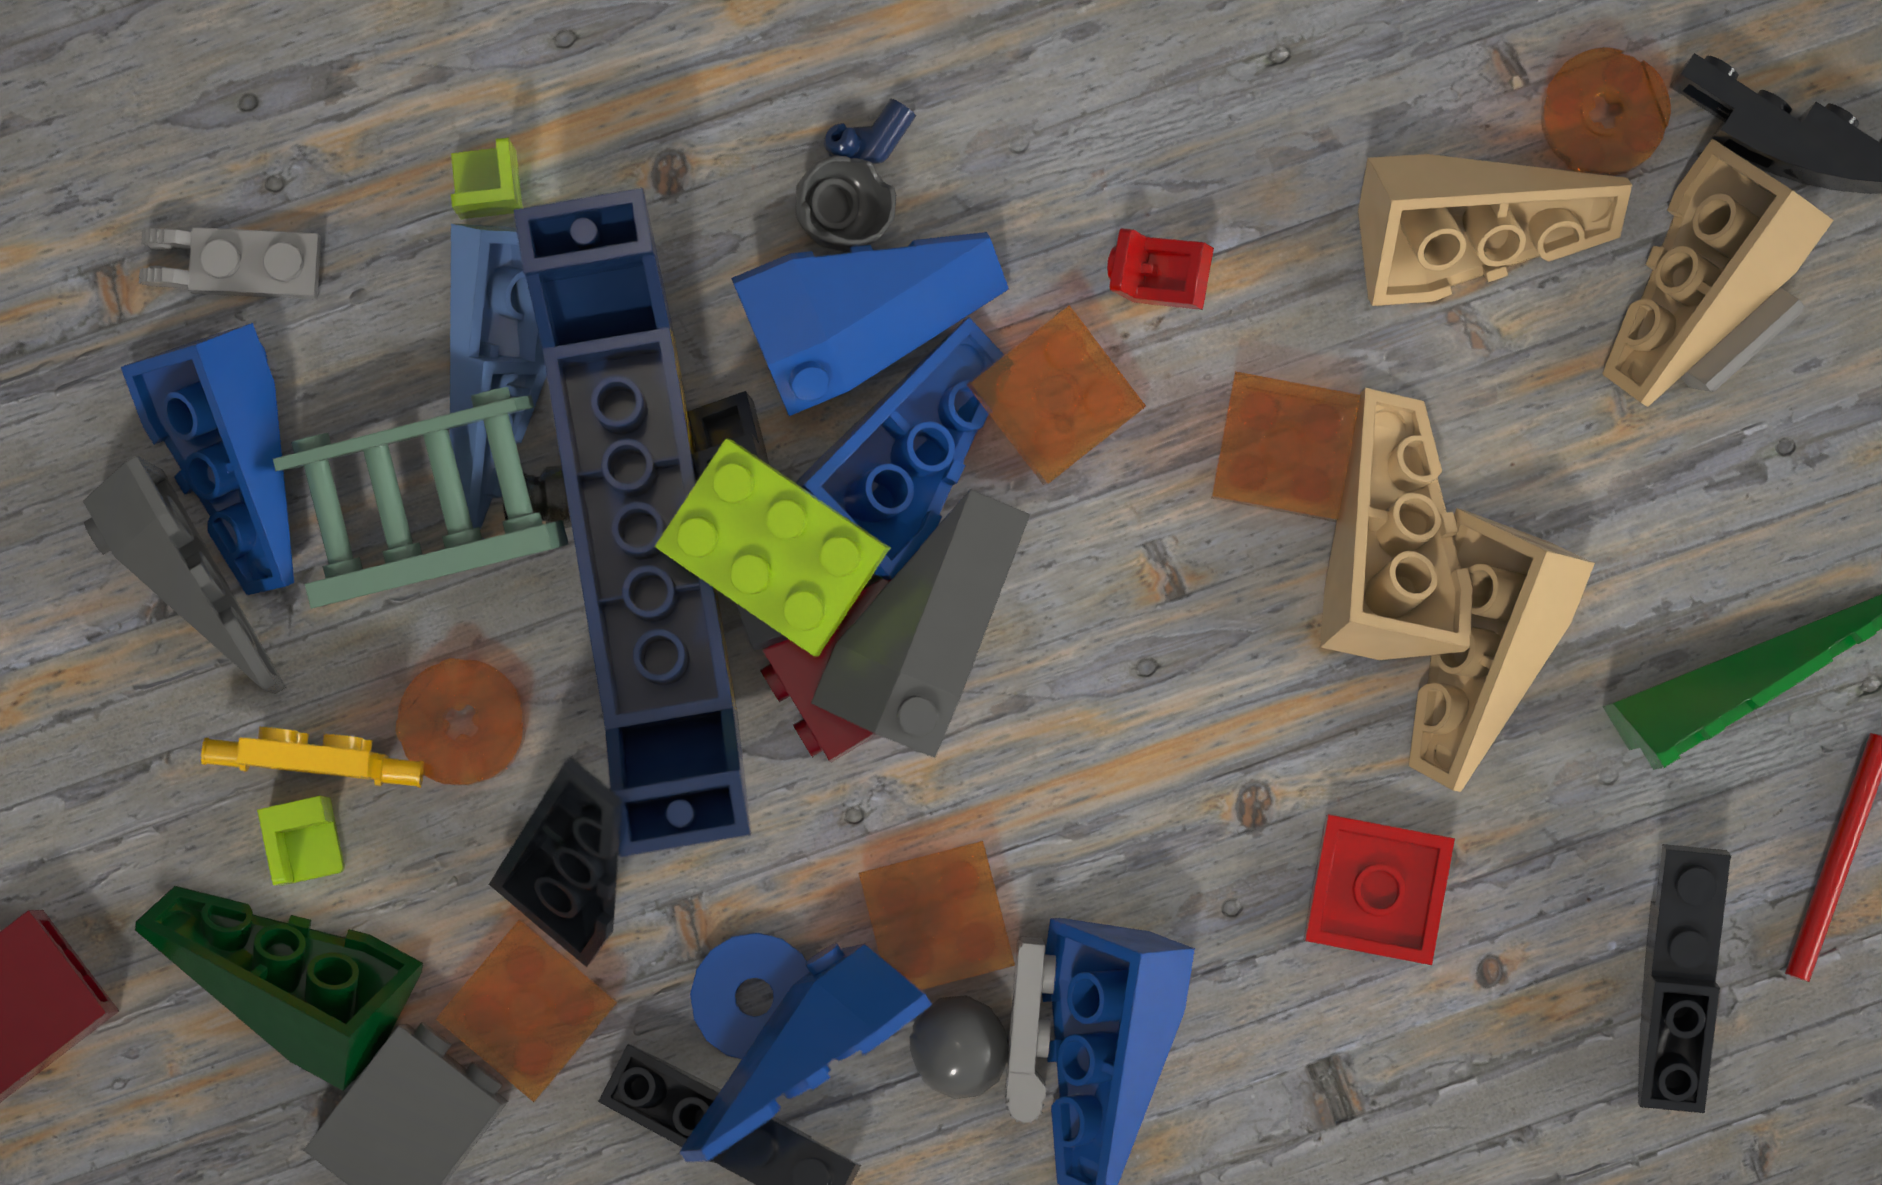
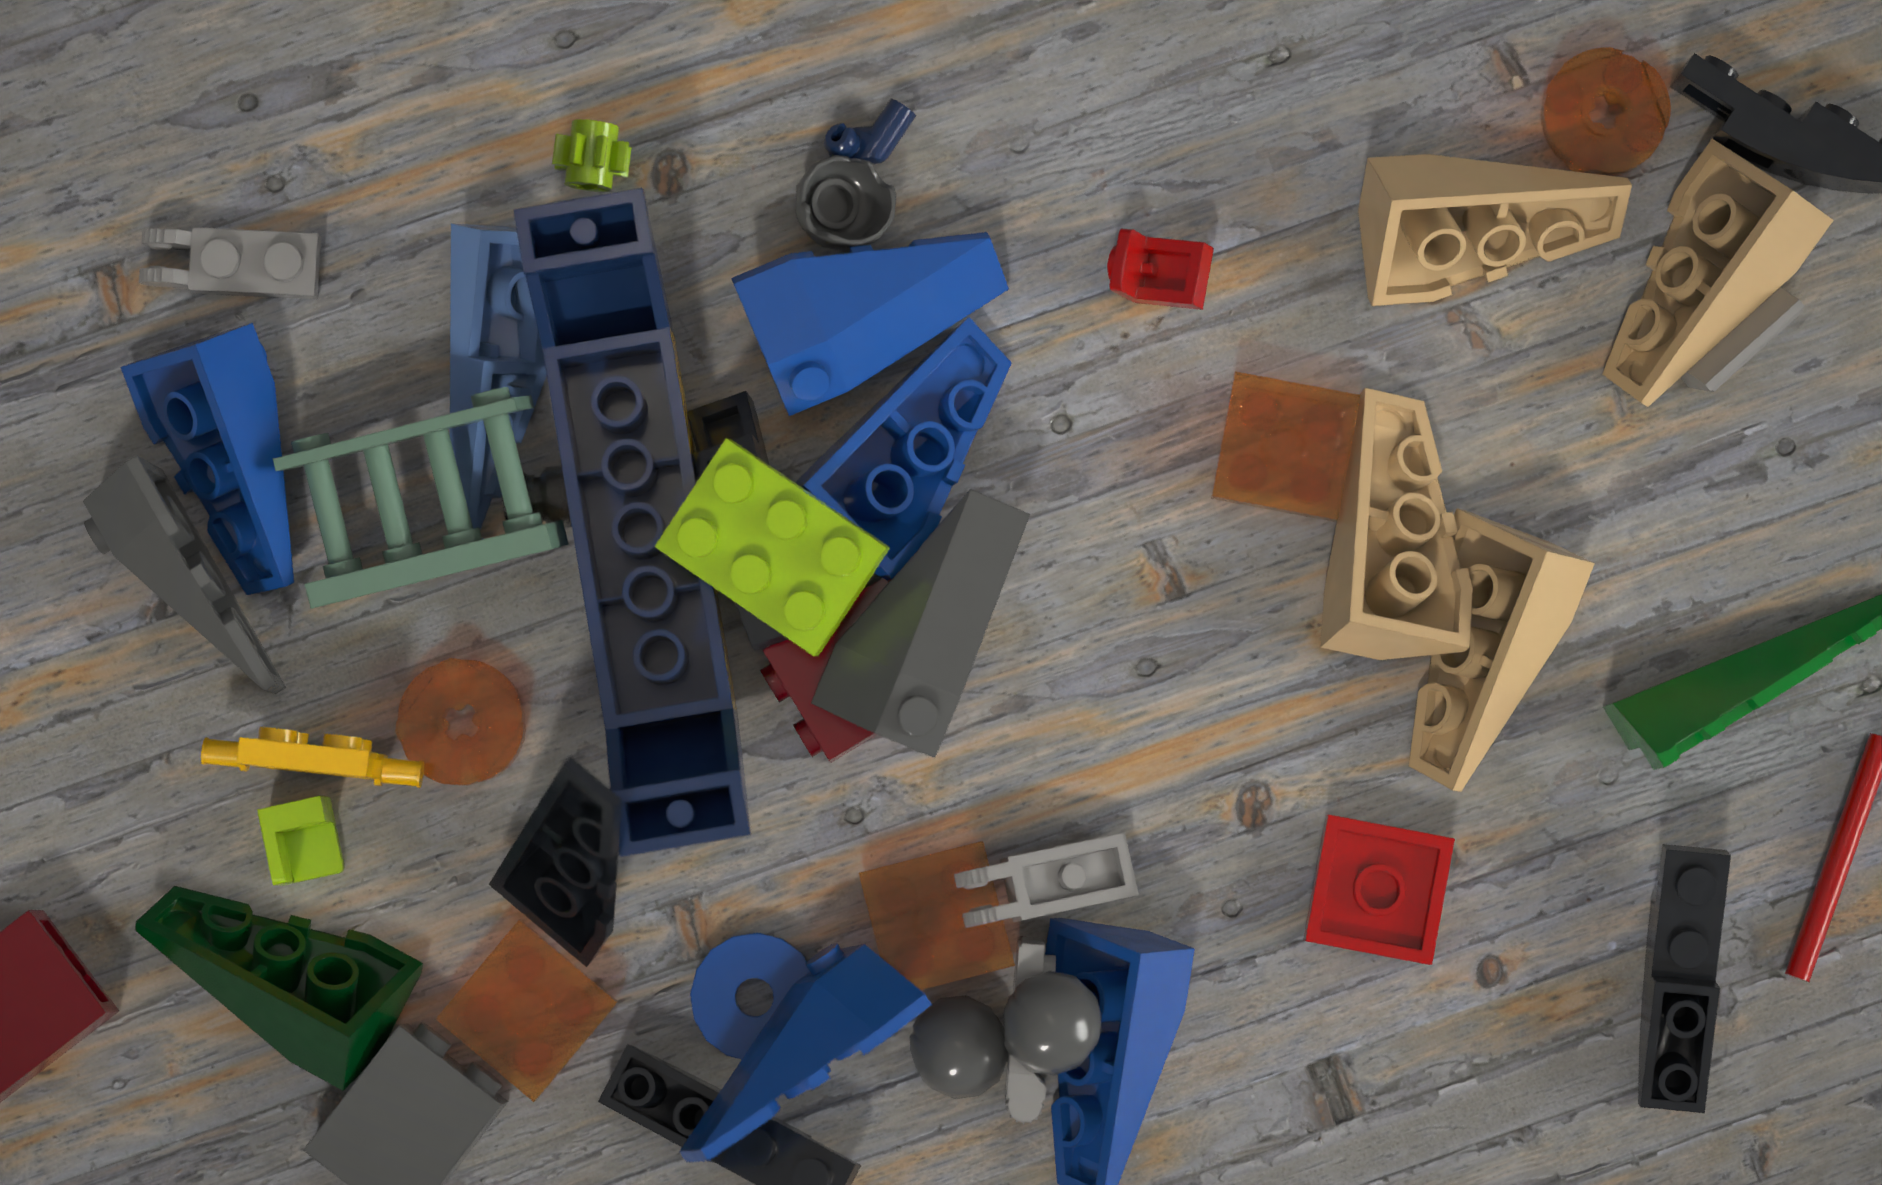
(486, 181): lime panel -> none
(591, 155): none -> lime gear
(1051, 1023): none -> dark grey hair
(1055, 880): none -> light grey hinge
(1056, 395): clear orange plate -> none

